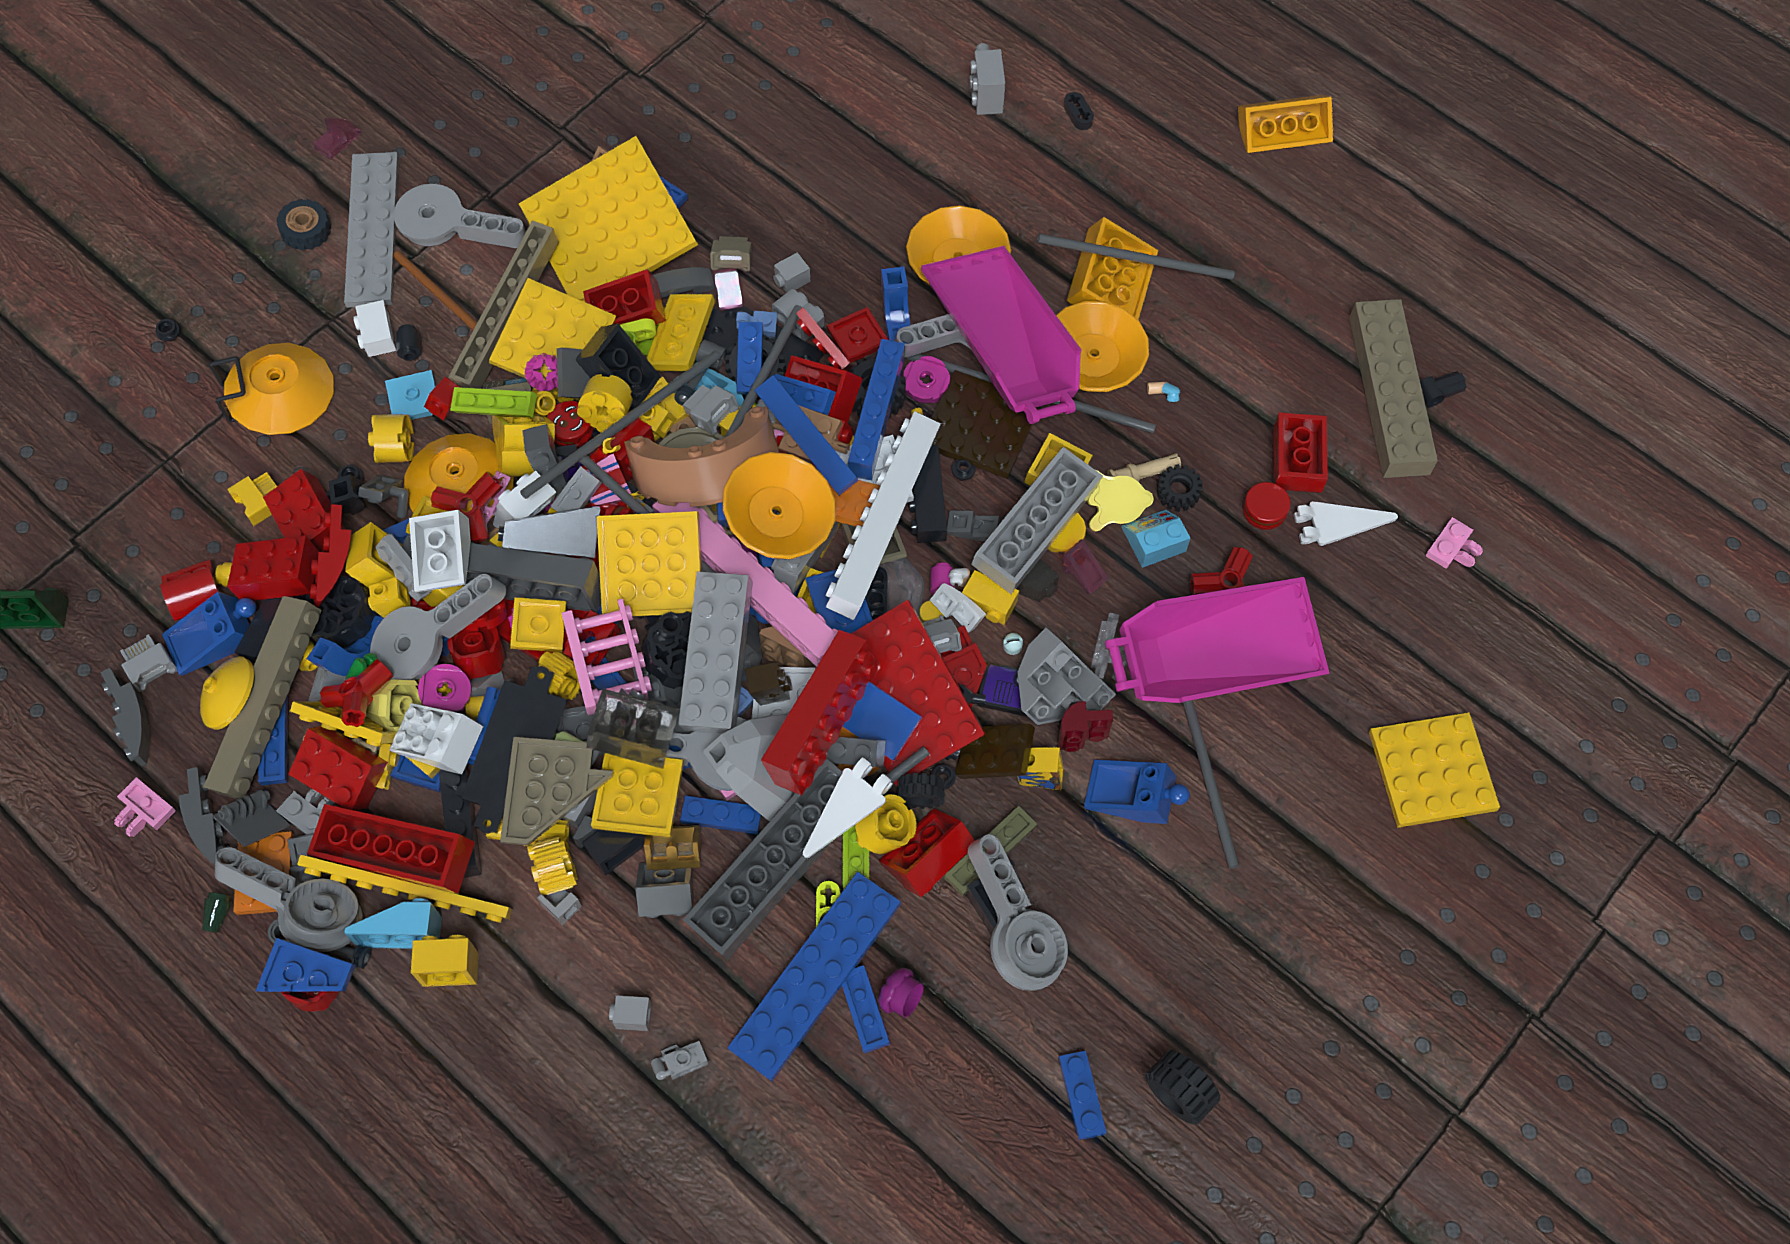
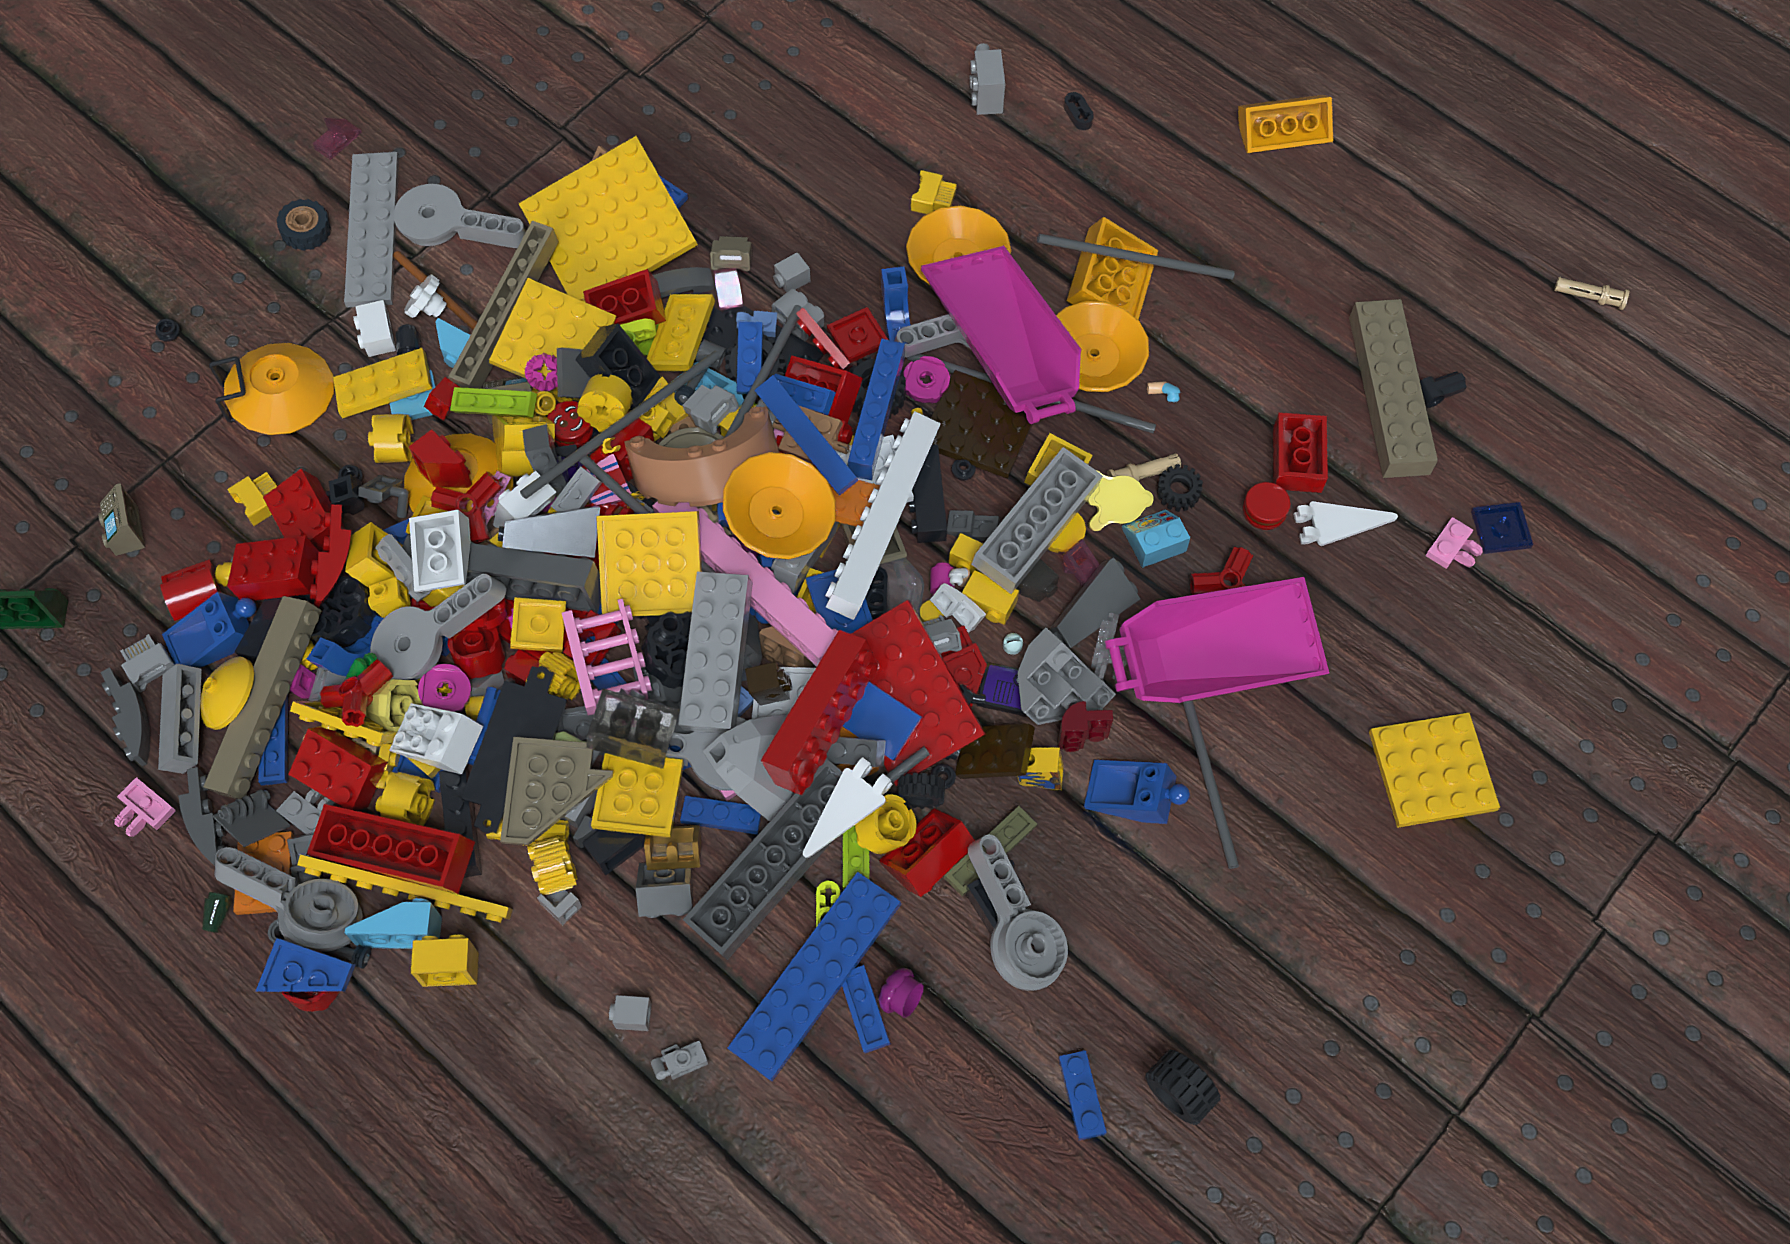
(120, 522): none -> dark tan slope
(180, 719): none -> light grey brick
(303, 682): none -> dark pink tile
(382, 383): none -> yellow plate
(406, 798): none -> yellow brick
(425, 299): none -> white plant
(439, 462): none -> red slope
(451, 341): none -> medium azure slope
(519, 666): none -> red brick
(932, 193): none -> yellow piece
(963, 552): none -> yellow brick
(1102, 593): none -> dark grey slope
(1502, 528): none -> clear blue tile
(1563, 285): none -> tan pin

